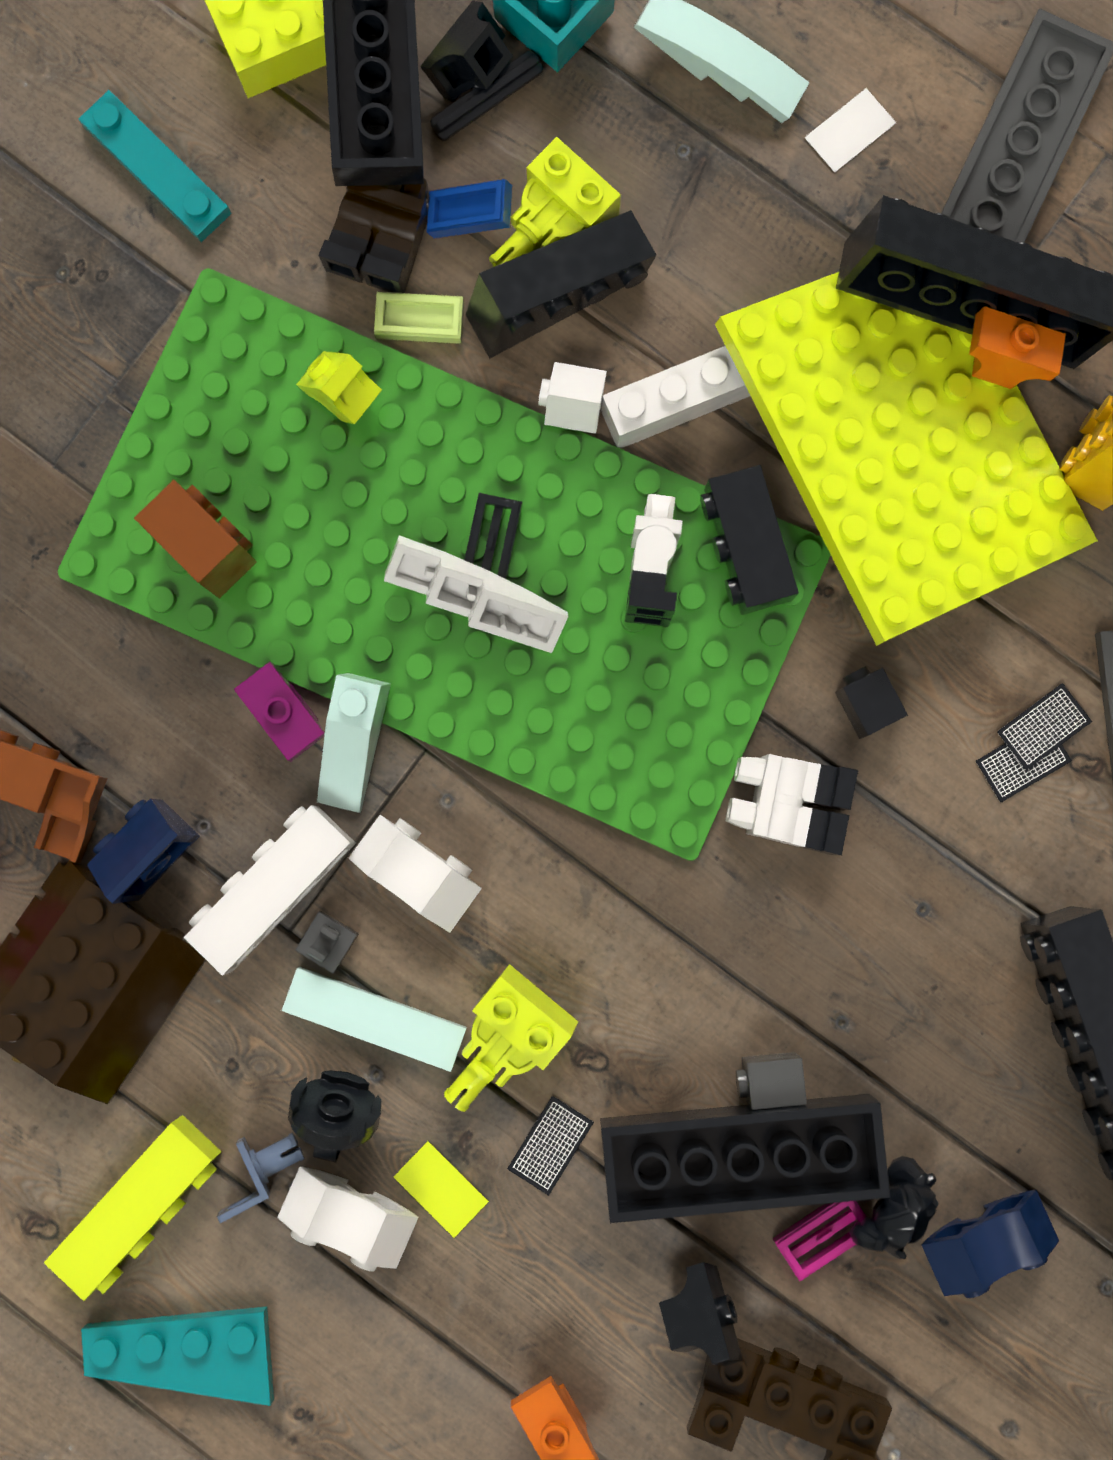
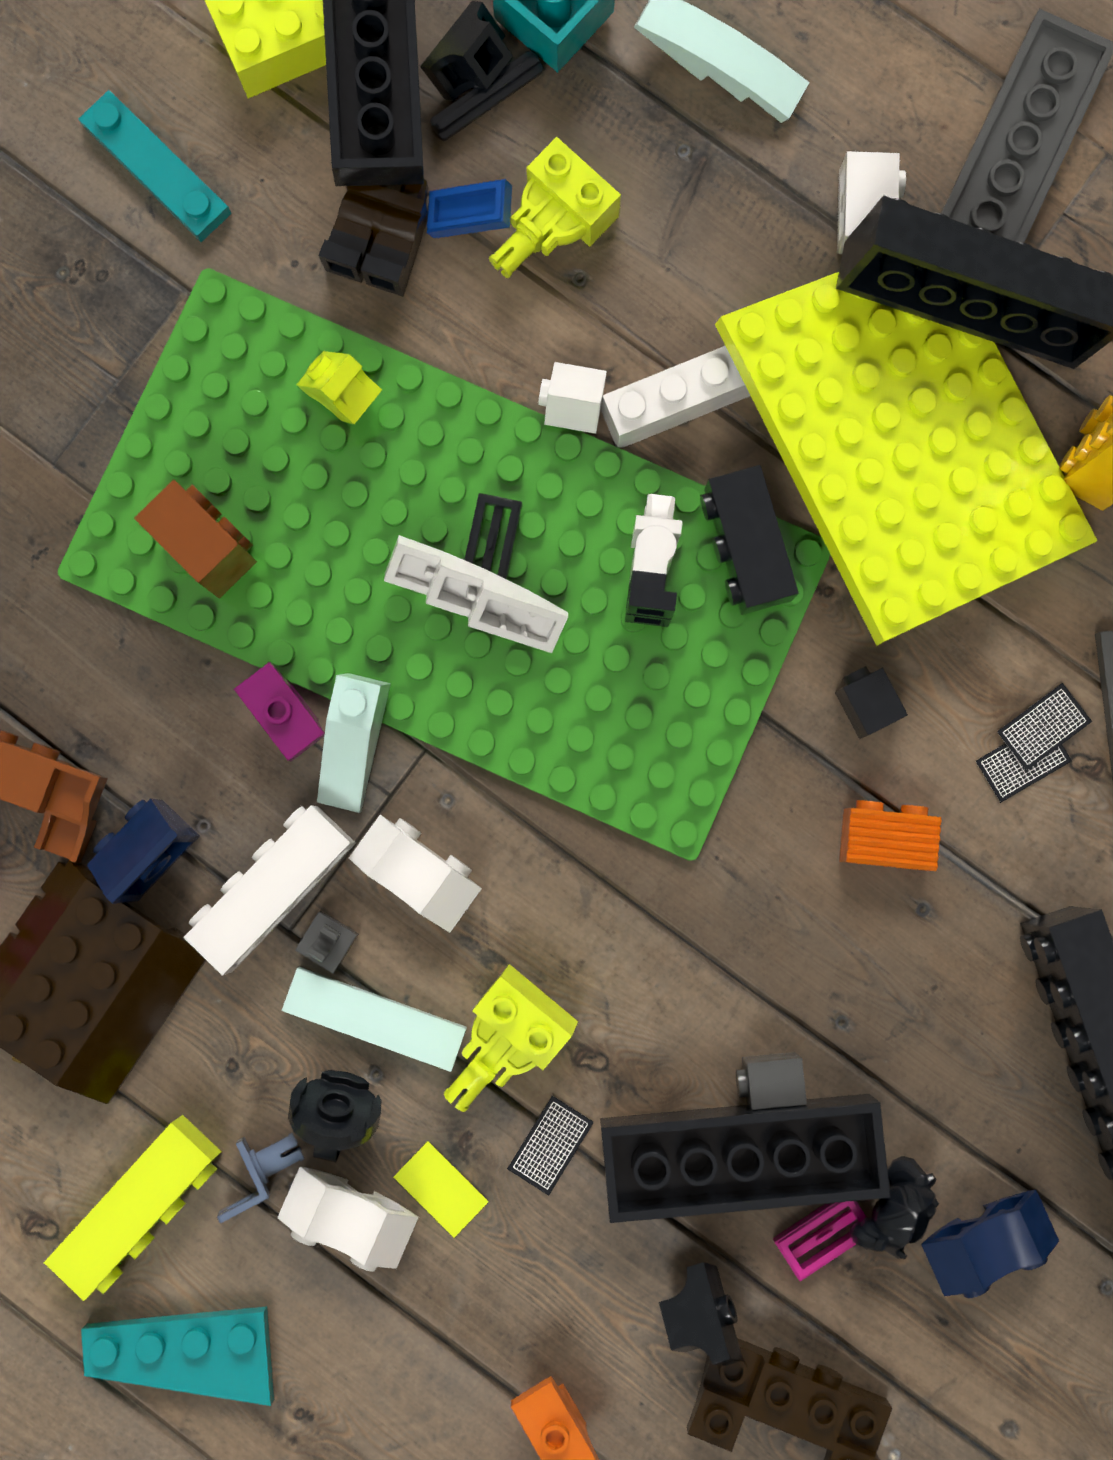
(419, 317): yellowish green tile -> none
(557, 281): black wedge -> none
(778, 799): white hips -> none
(850, 130): white sticker -> none
(862, 183): none -> white brick
(890, 838): none -> orange brick
(1014, 349): orange brick -> none

